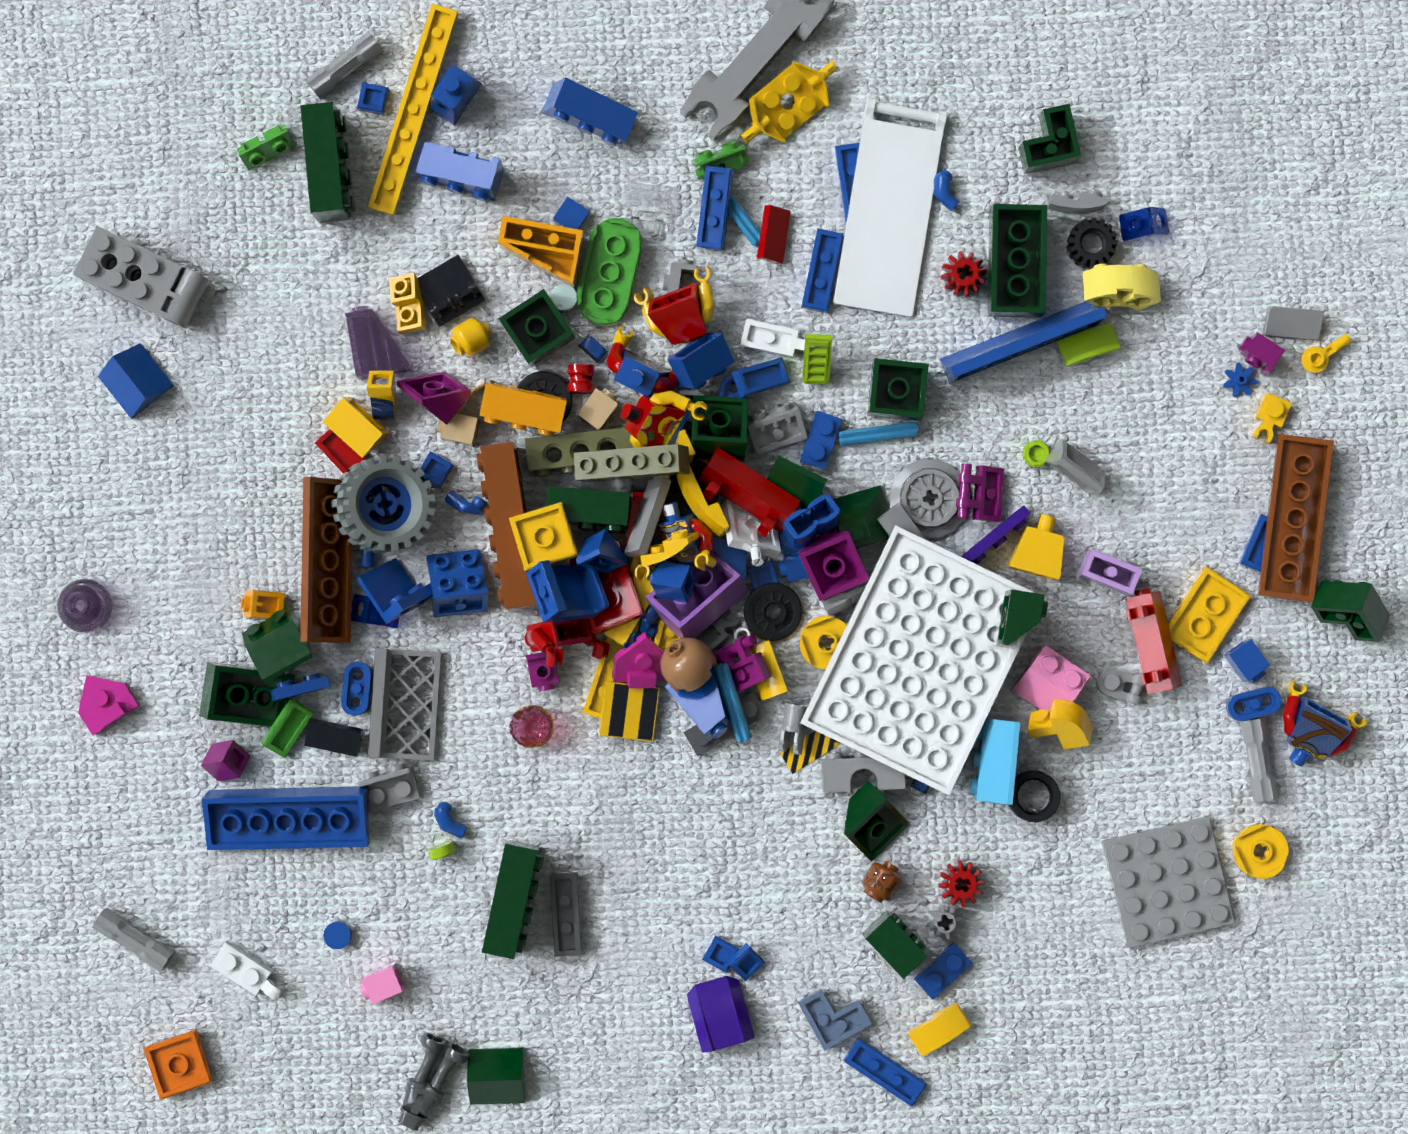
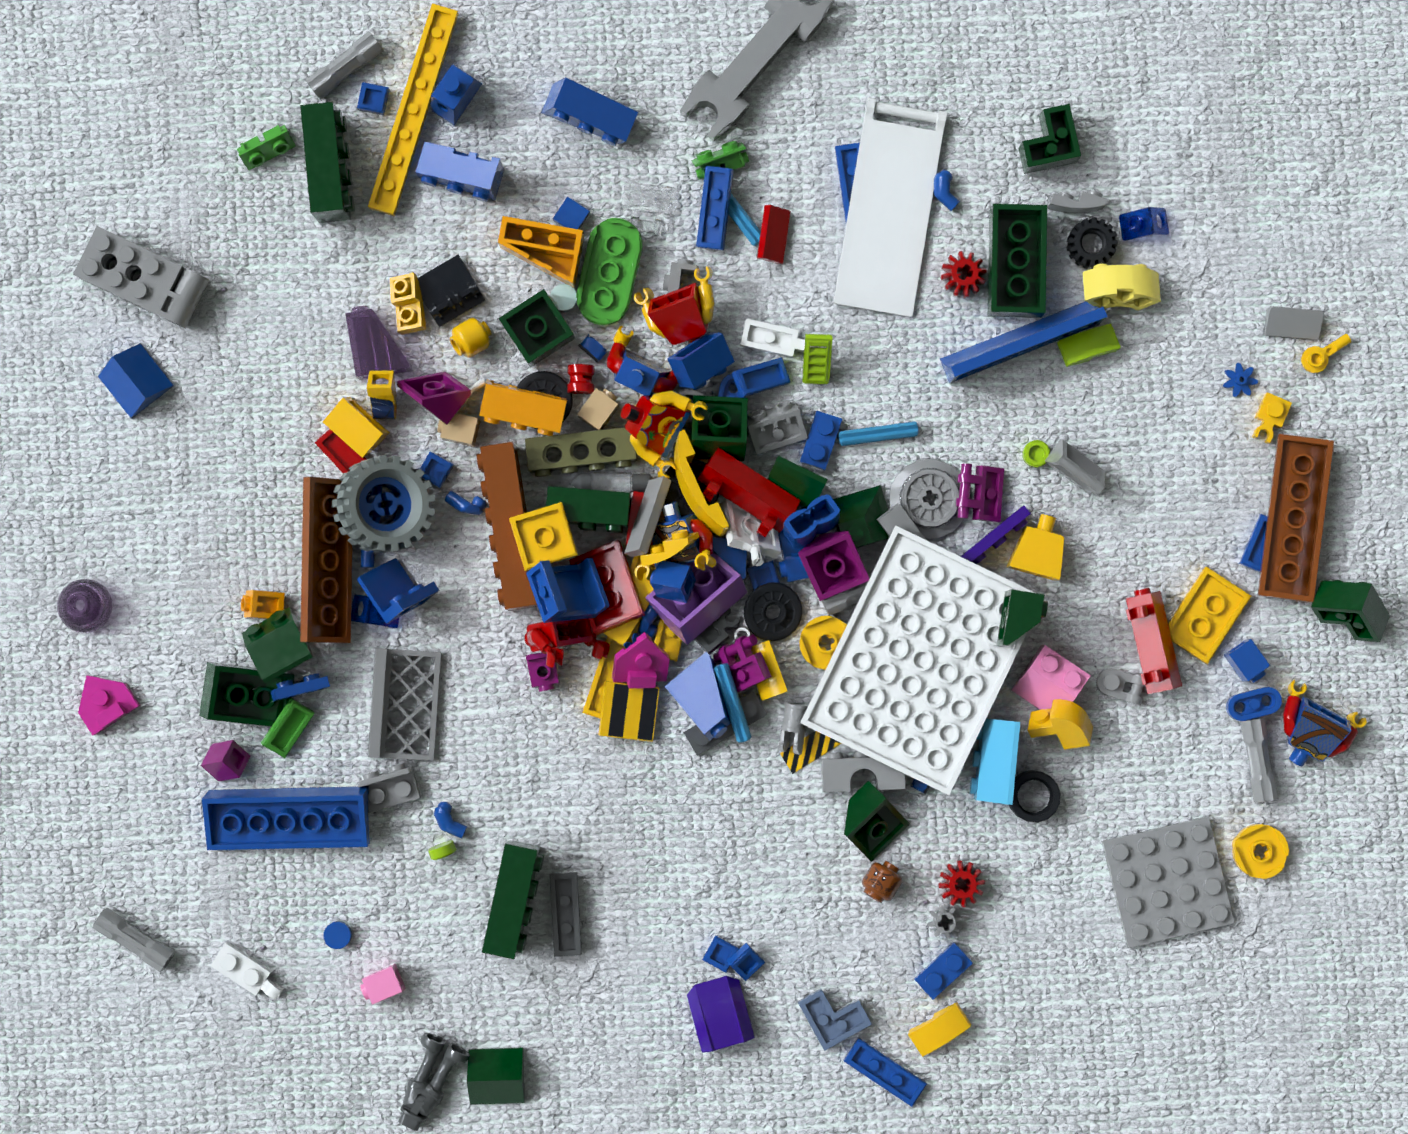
(178, 1064): orange plate -> none
(333, 737): black tile -> none
(356, 688): blue plate -> none
(457, 583): blue bracket -> none
(531, 726): clear pink hair -> none
(601, 553): blue slope -> none
(632, 463): brick -> none
(687, 664): medium nougat cylinder -> none
(808, 95): yellow plate -> none
(822, 270): blue tile -> none
(897, 389): dark green brick -> none
(897, 947): dark green brick -> none
(1109, 572): lavender brick -> none
(1260, 352): magenta brick -> none

